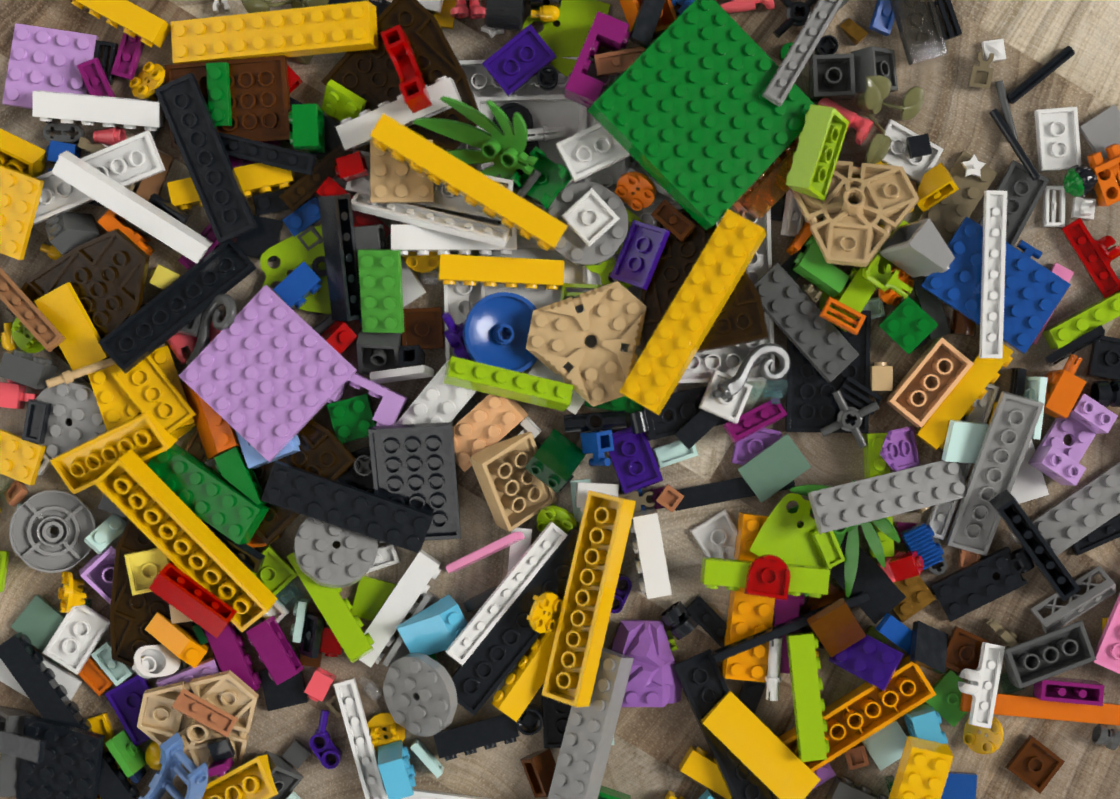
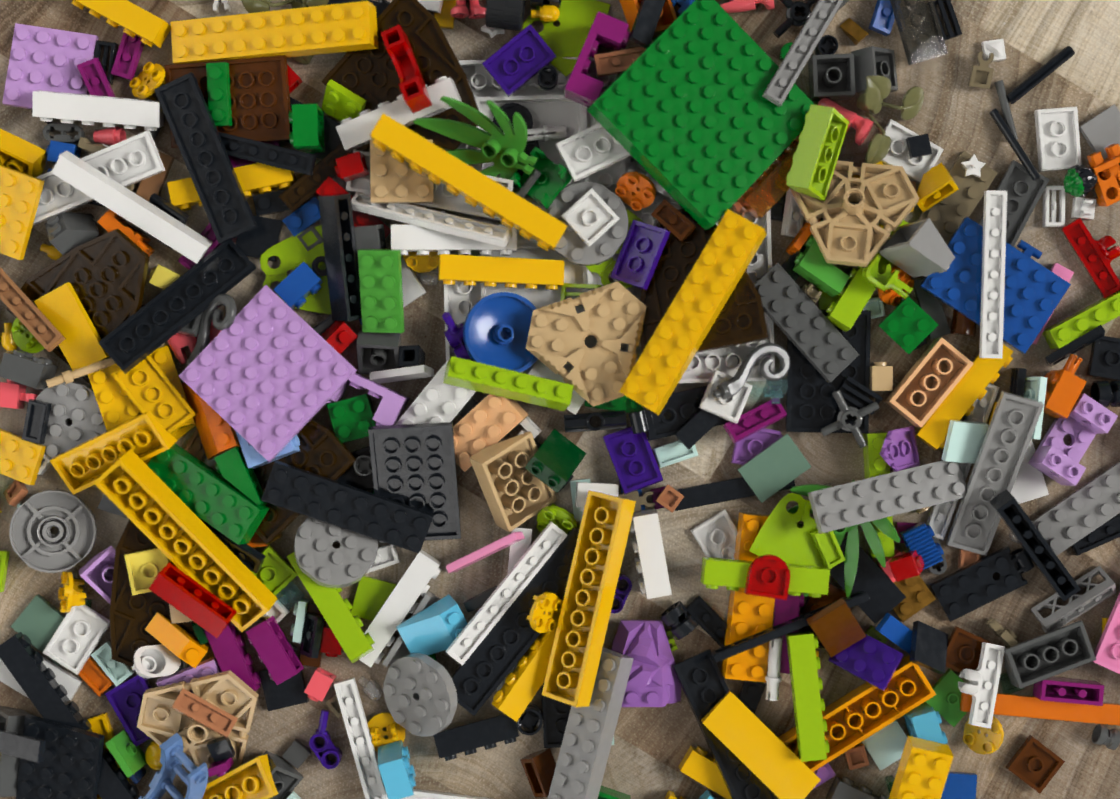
(106, 533): light aqua plate -> none
(423, 328): reddish brown plate -> none
(427, 758): light aqua tile -> none
(597, 443): blue brick -> none
(860, 316): orange tile -> none

